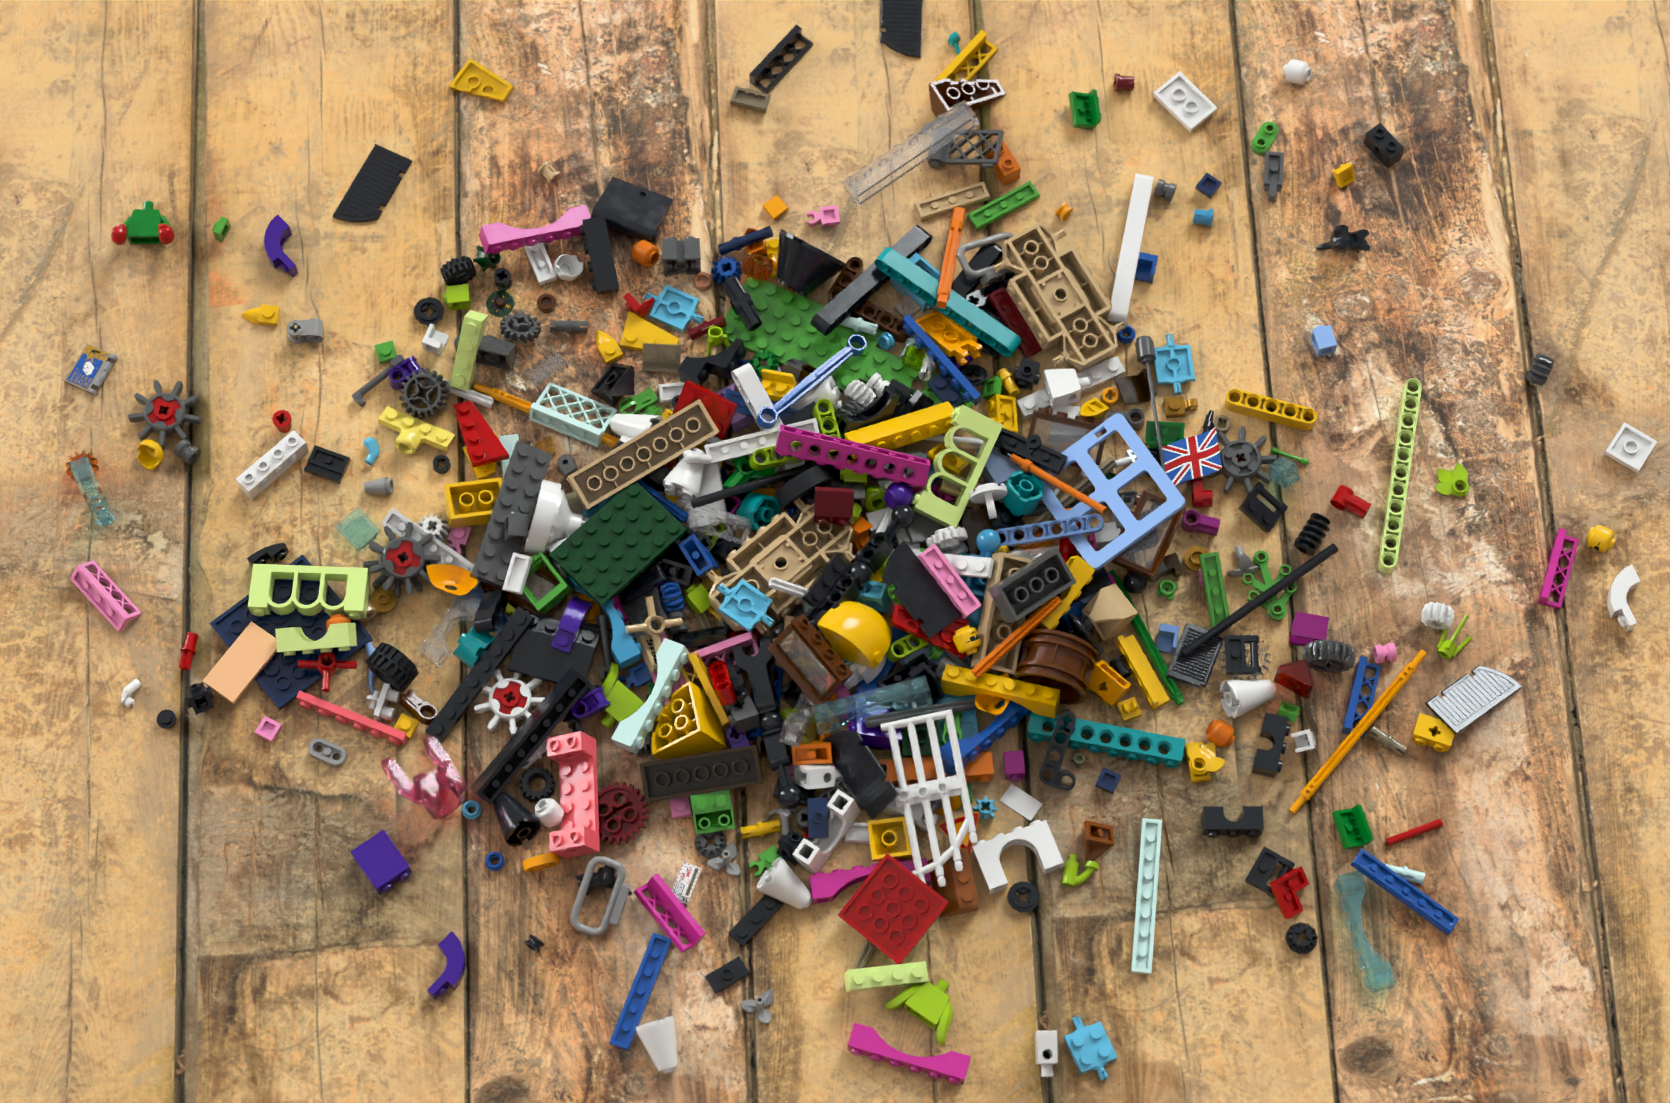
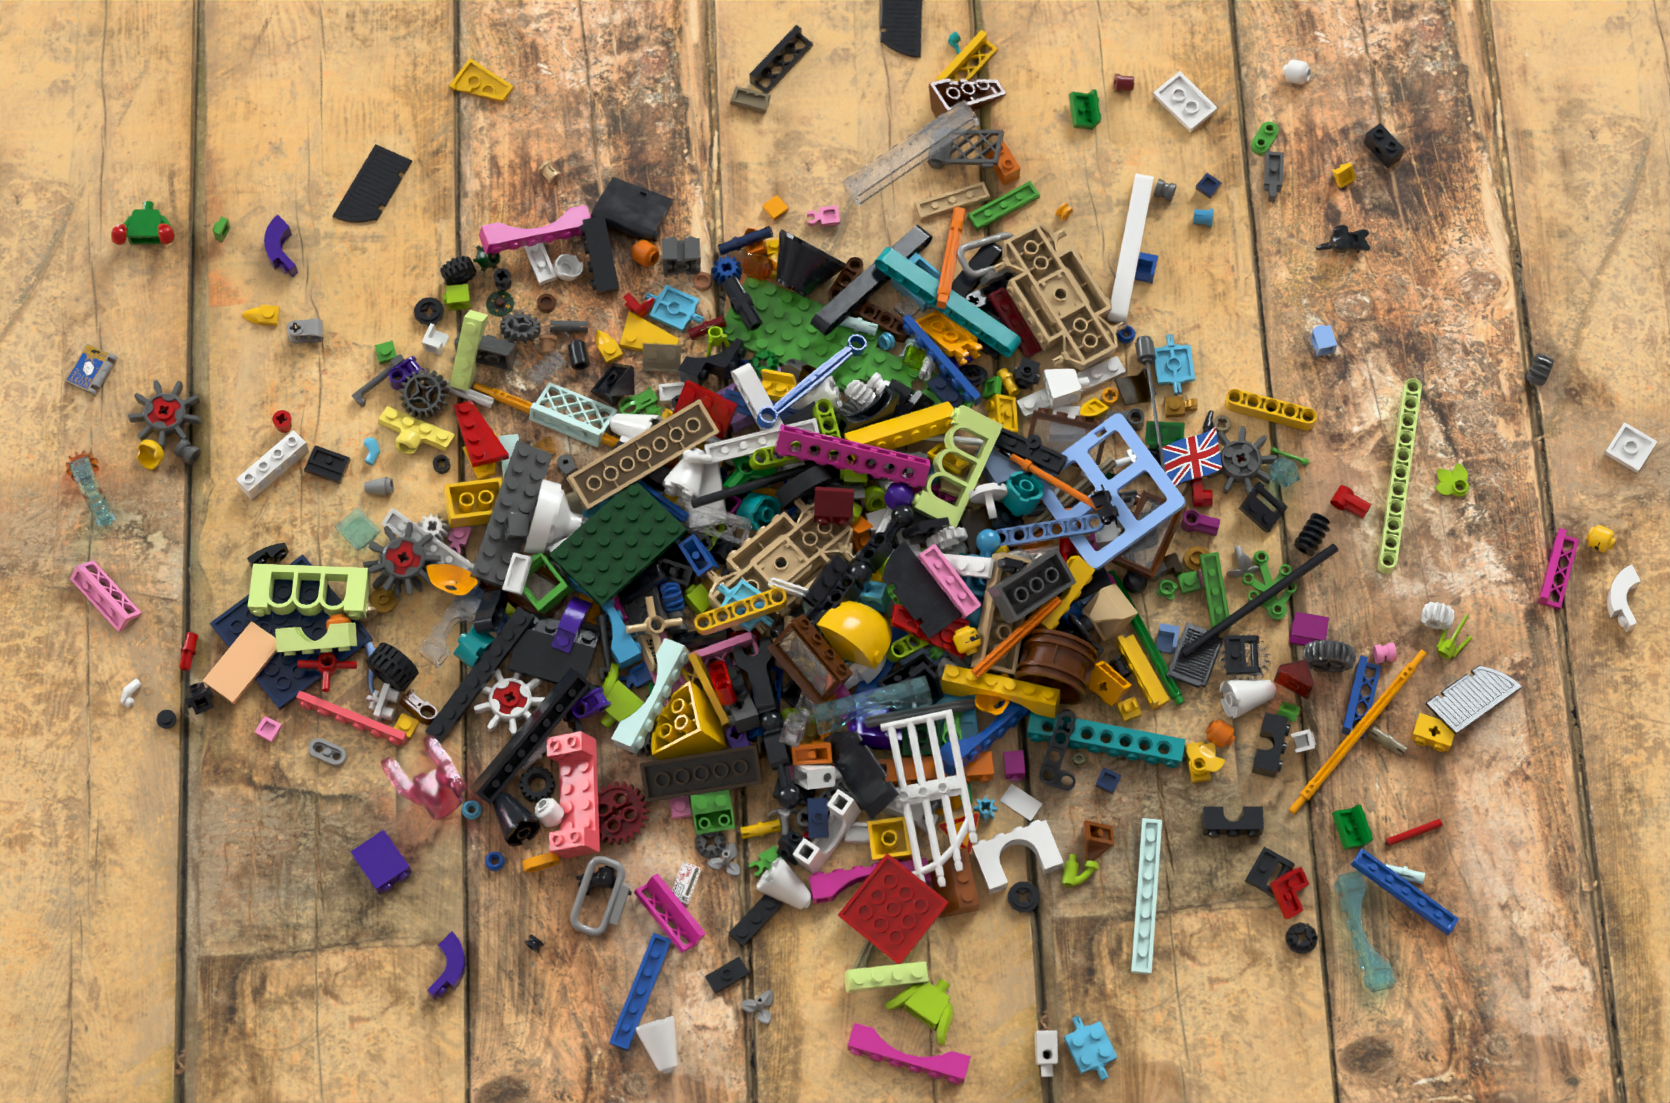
(547, 343): none -> medium nougat piece
(578, 355): none -> black brick
(735, 619): none -> yellow beam
(926, 528): none -> black plate
(1010, 565): none -> black plate
(1102, 499): none -> black hinge
(1189, 582): none -> bright green plate

